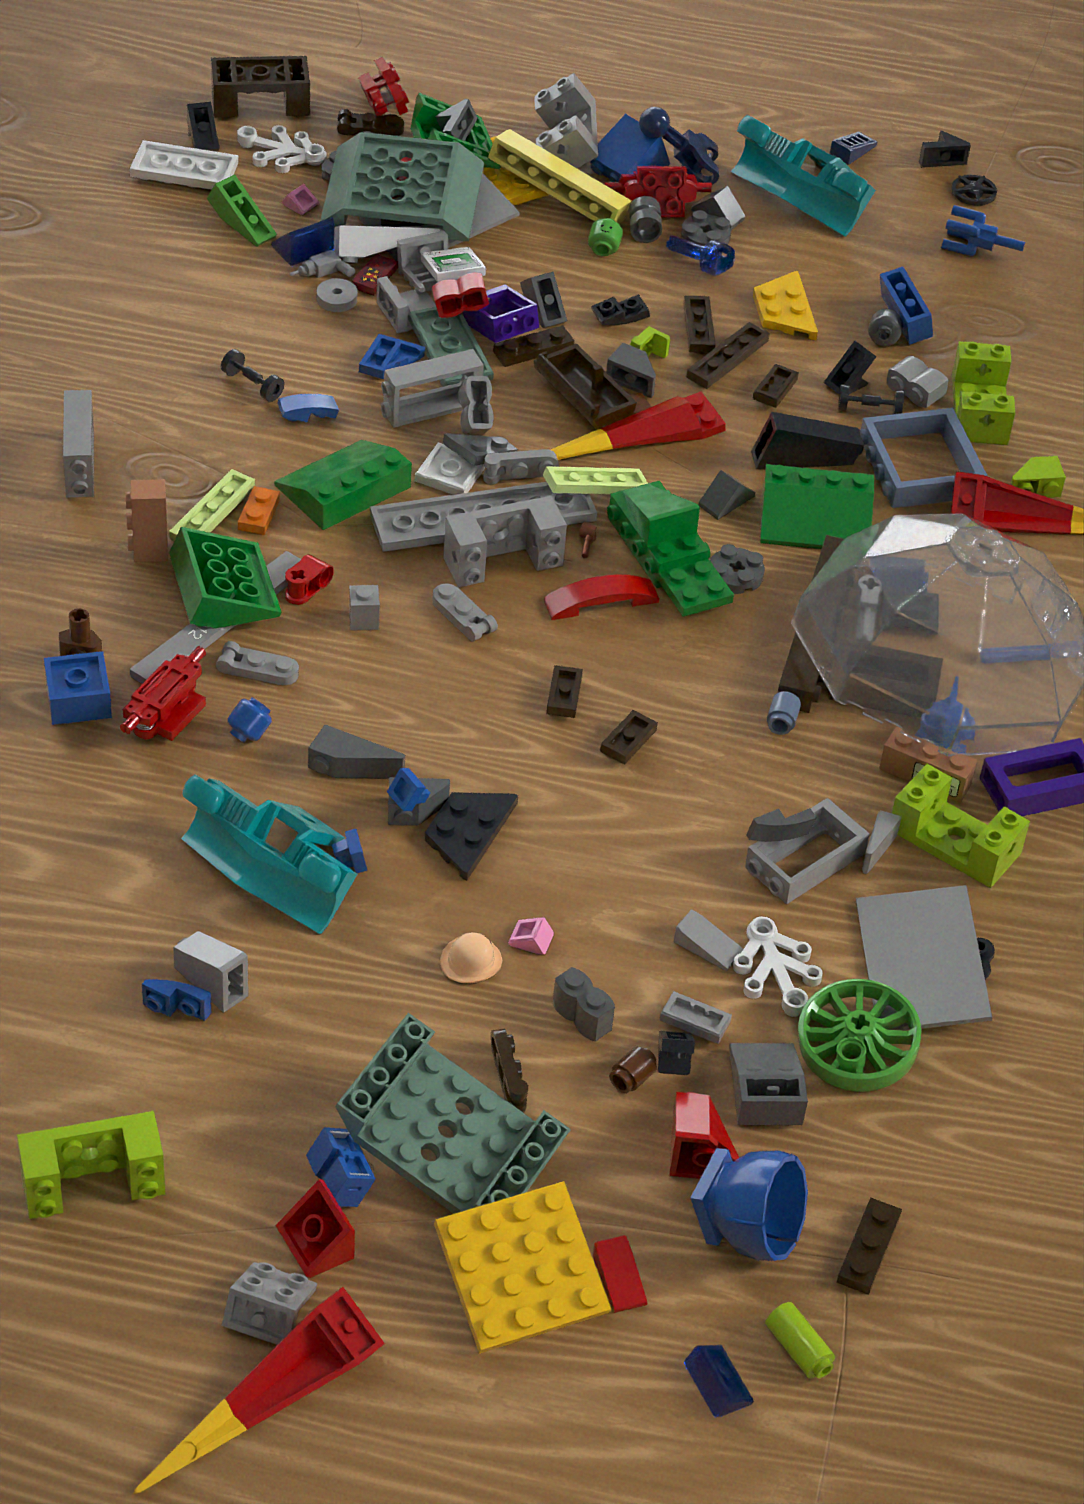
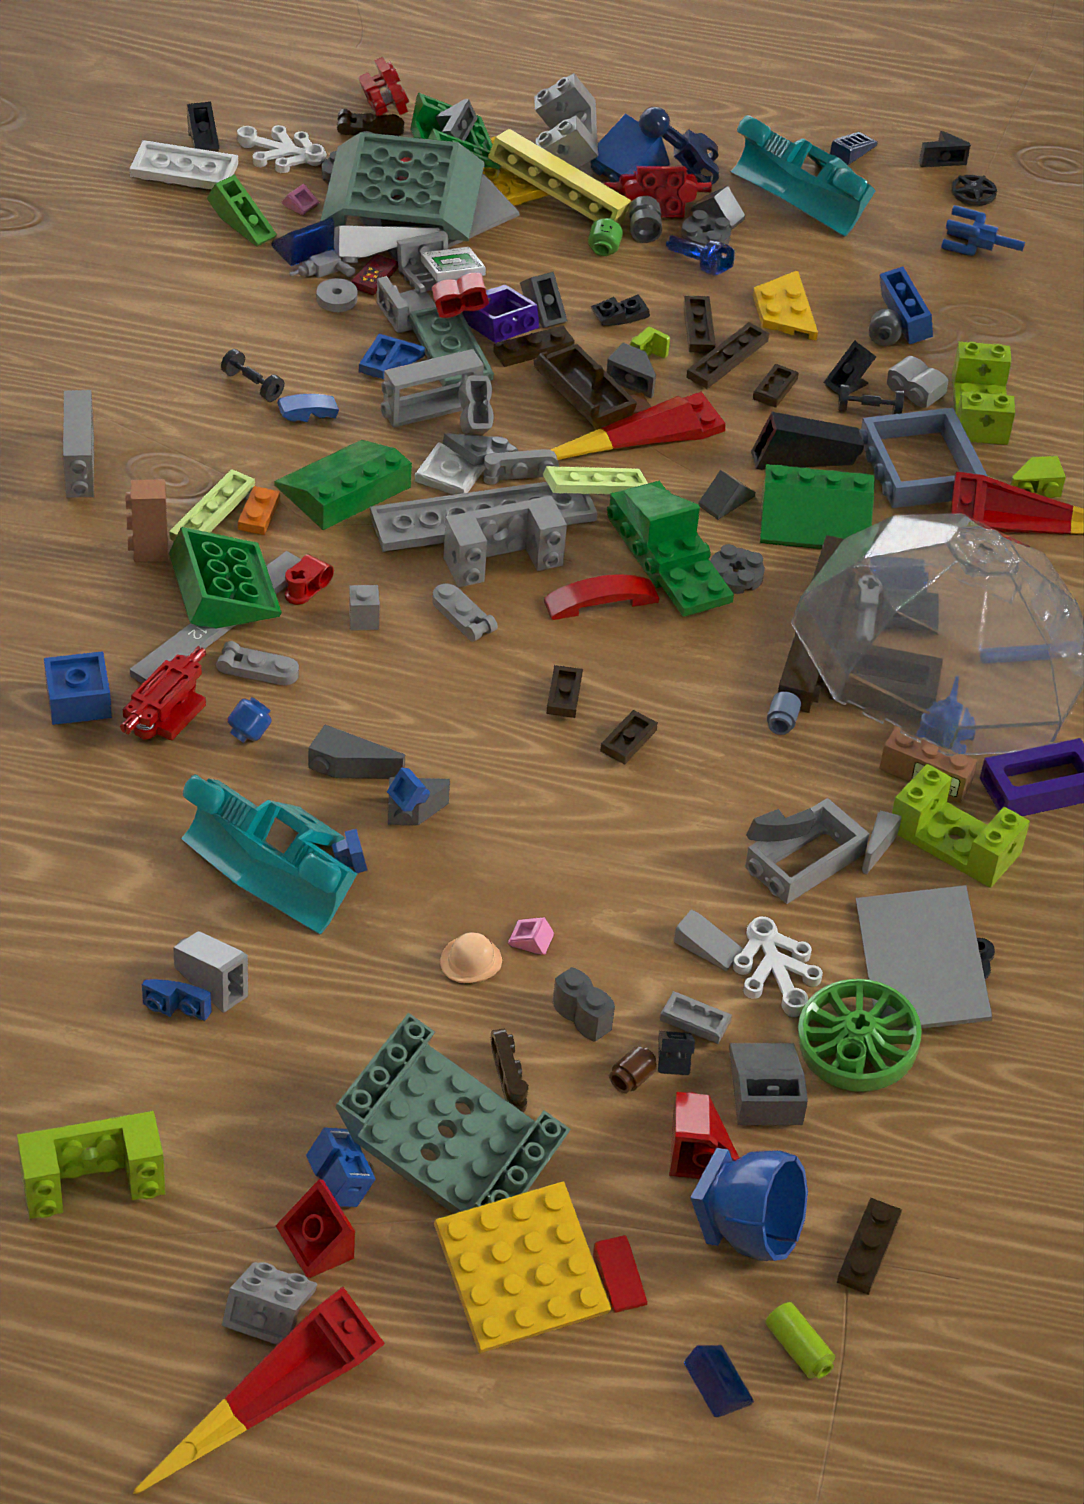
(79, 637): reddish brown piece -> none
(260, 74): dark brown plate -> none
(468, 827): black wing -> none
(588, 532): copper hand -> none

